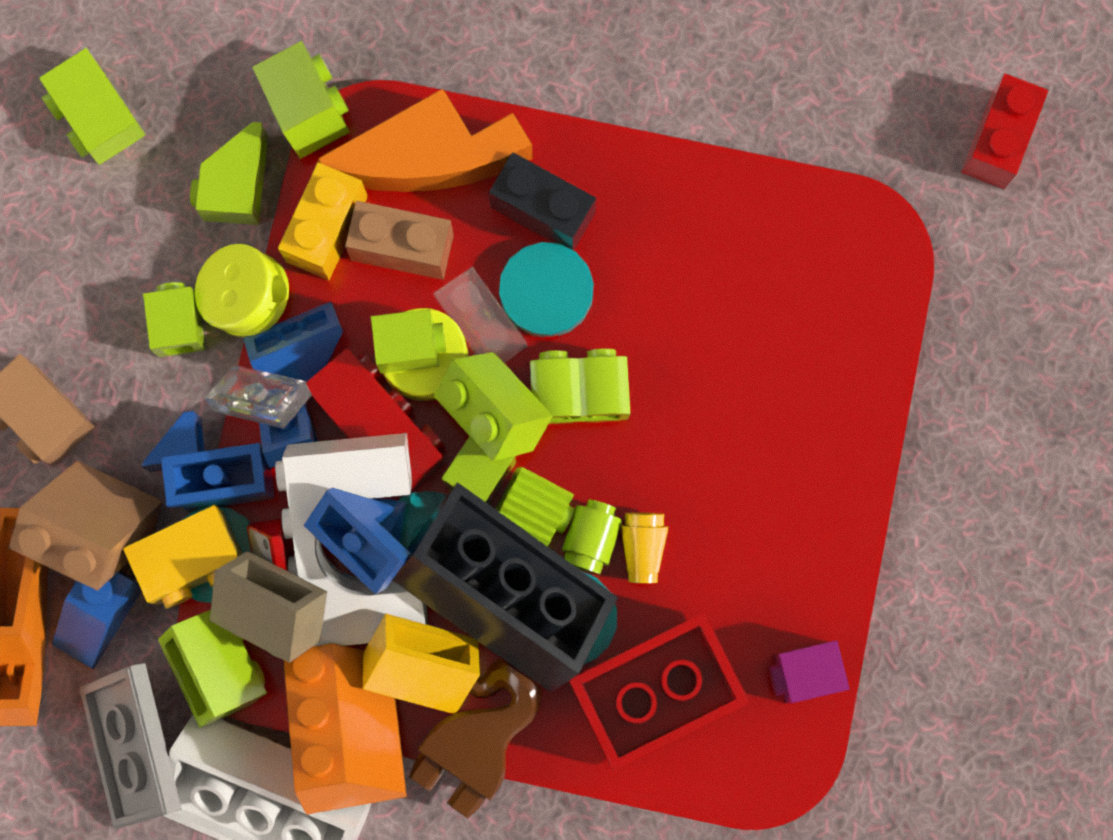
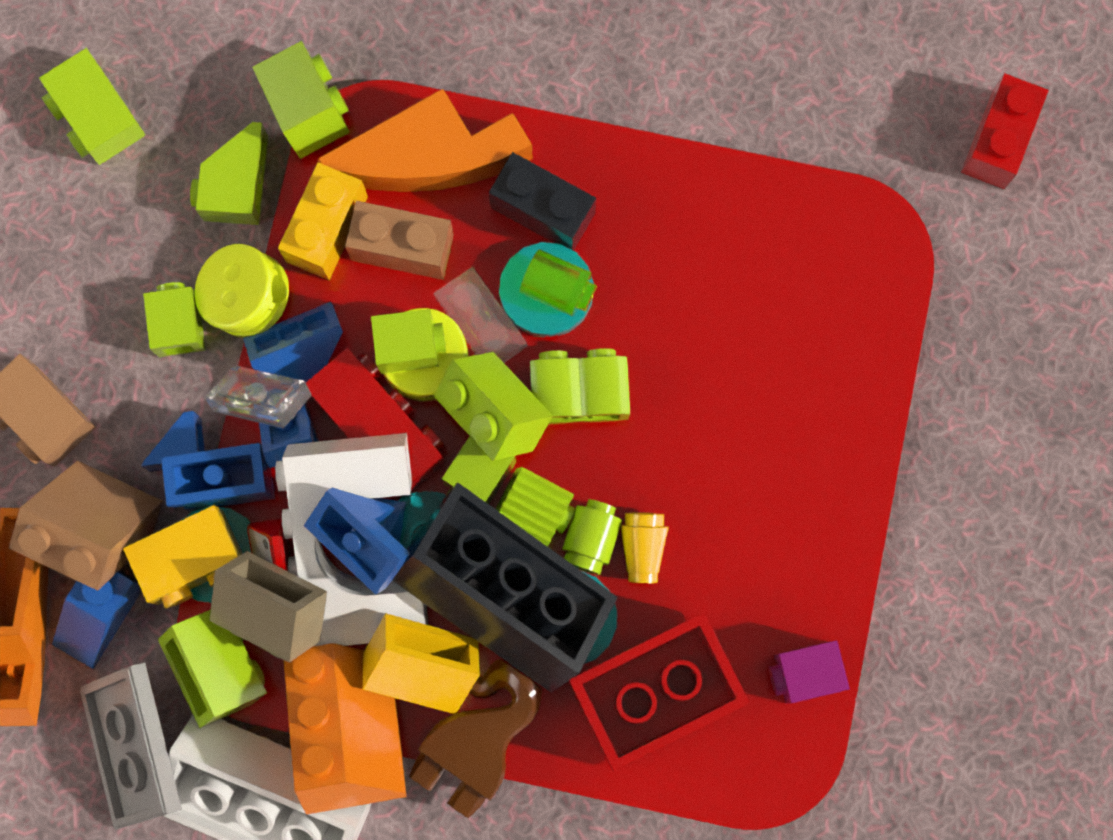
(558, 283): none -> clear neon green brick

